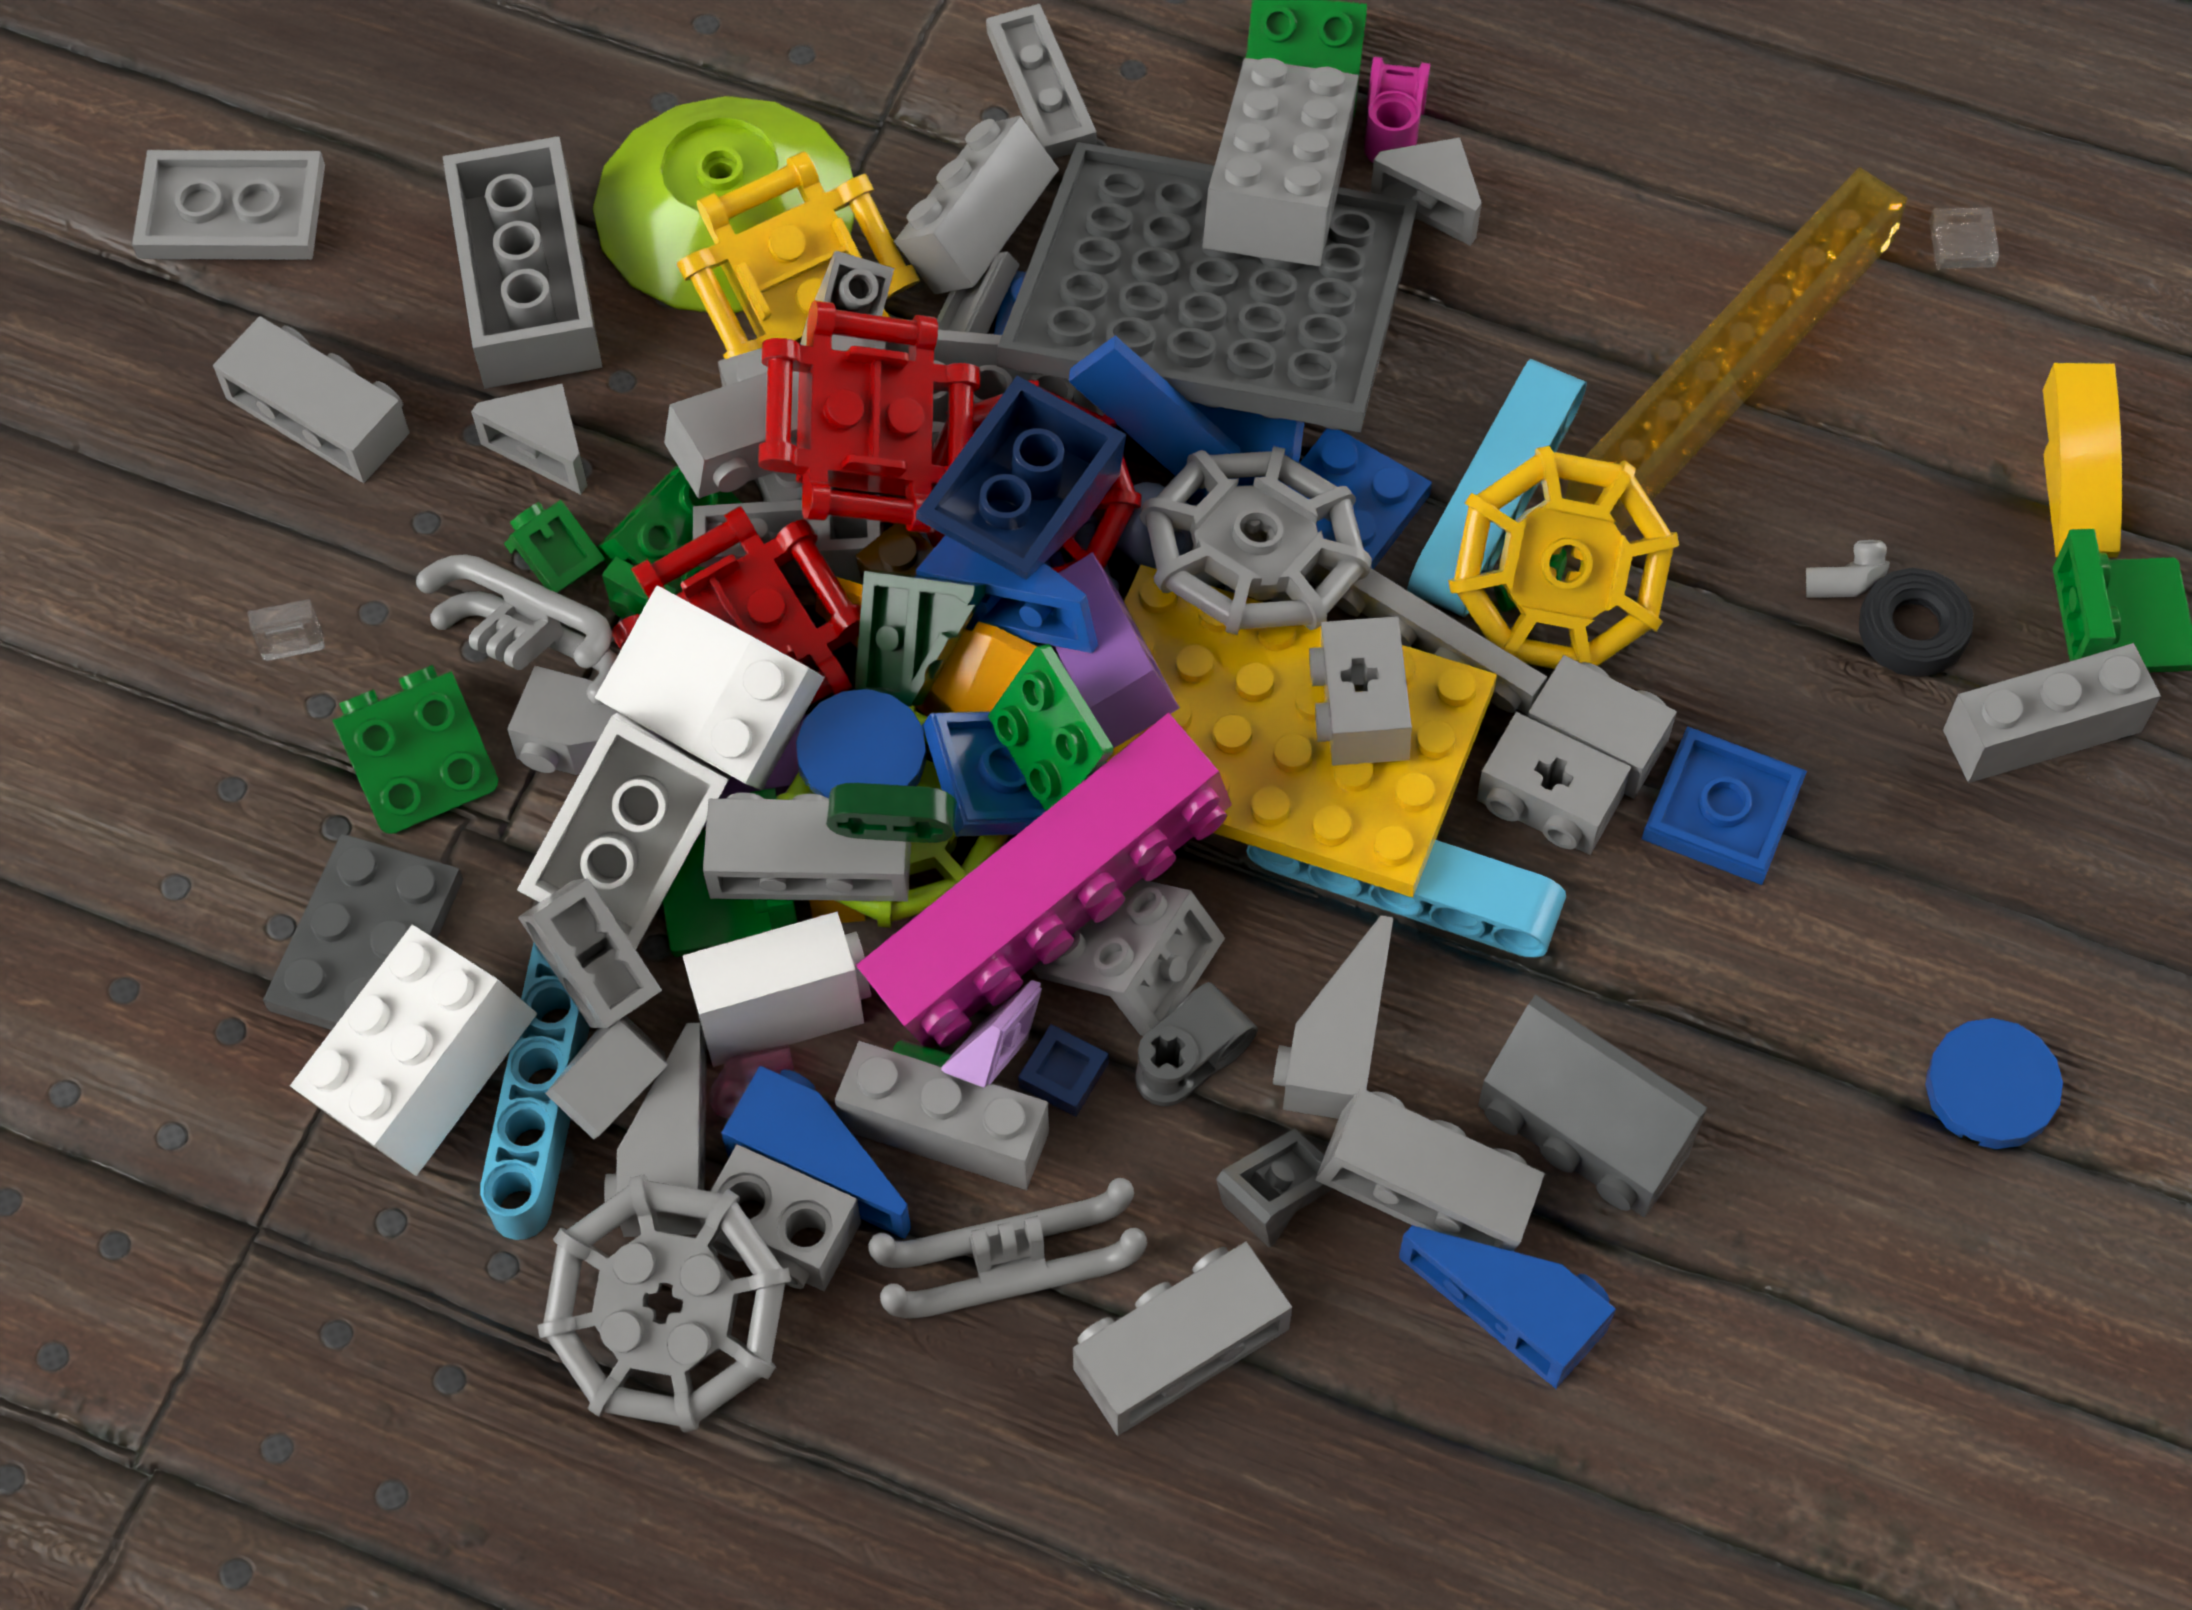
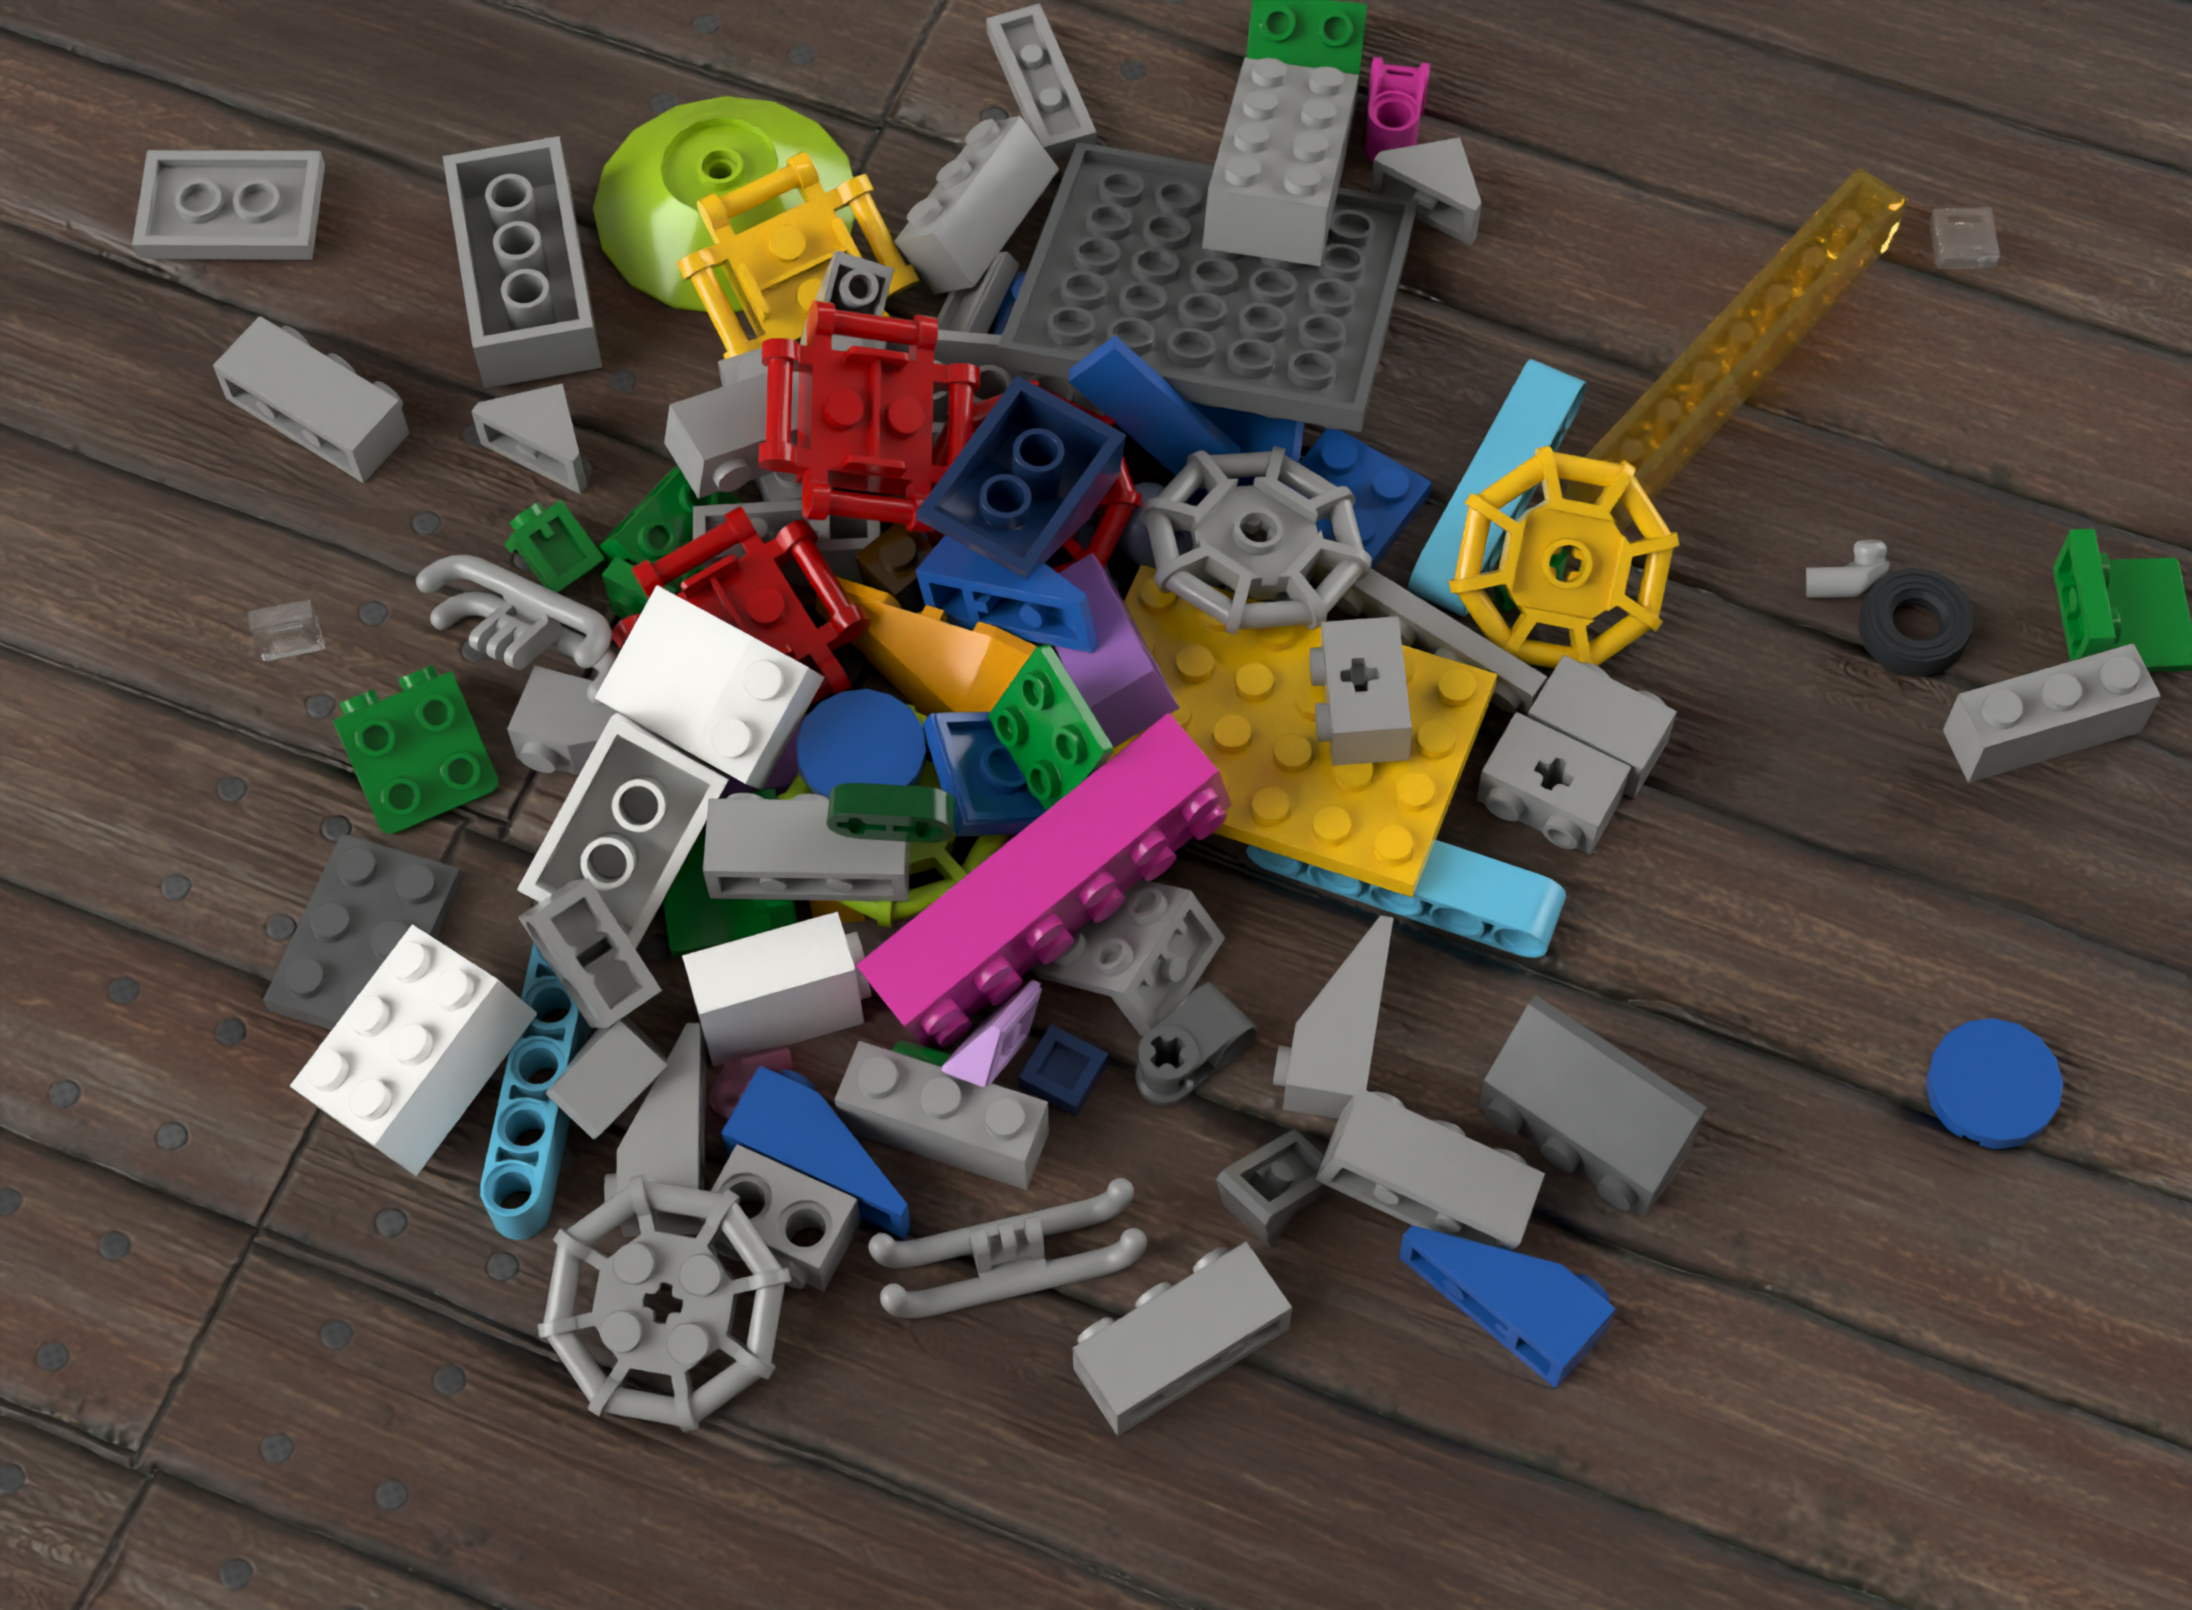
(910, 631): dark green wing -> none
(1724, 805): blue tile -> none
(2084, 453): yellow slope -> none

